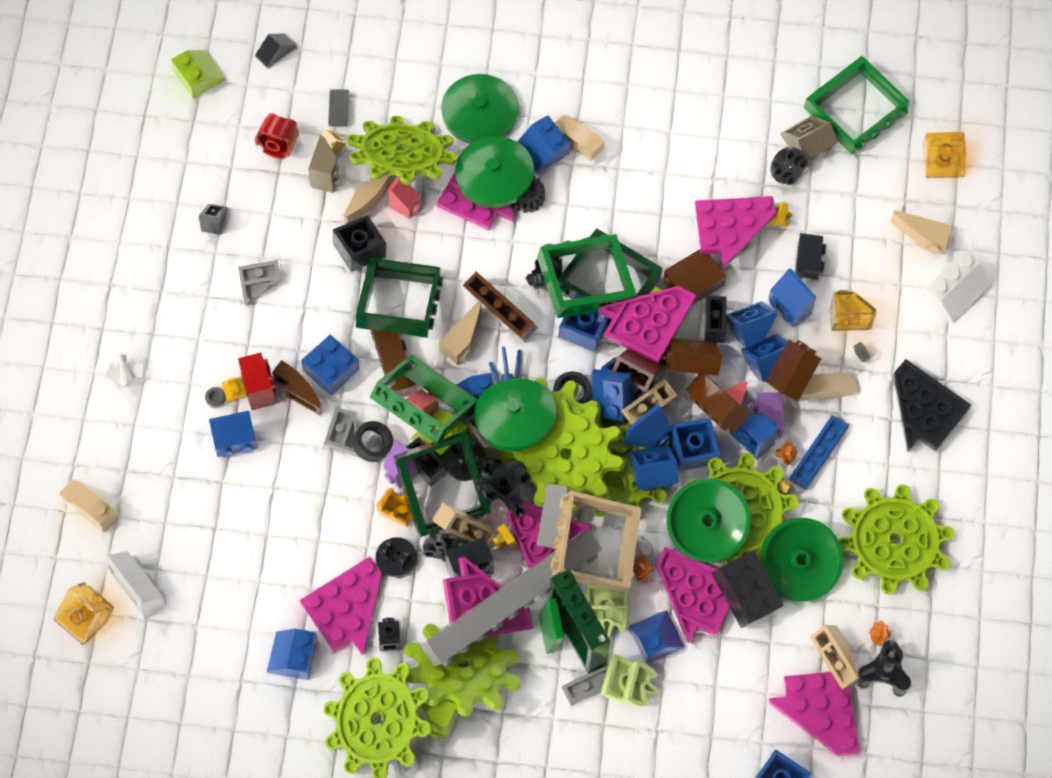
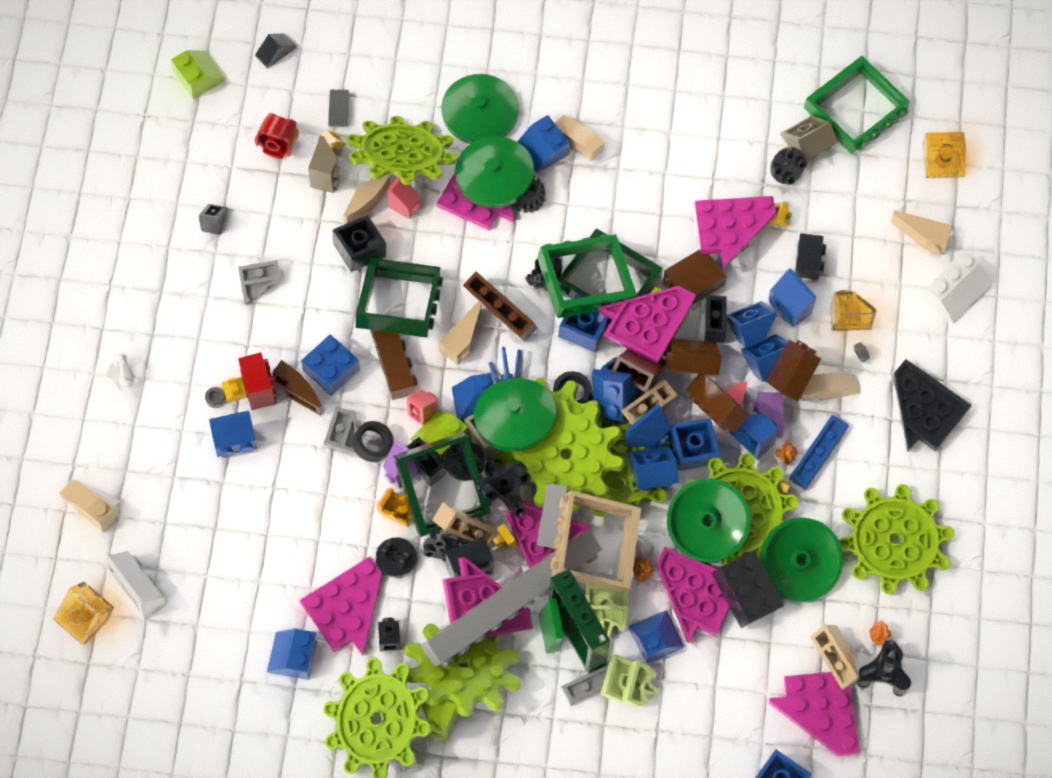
(434, 384): green window -> none

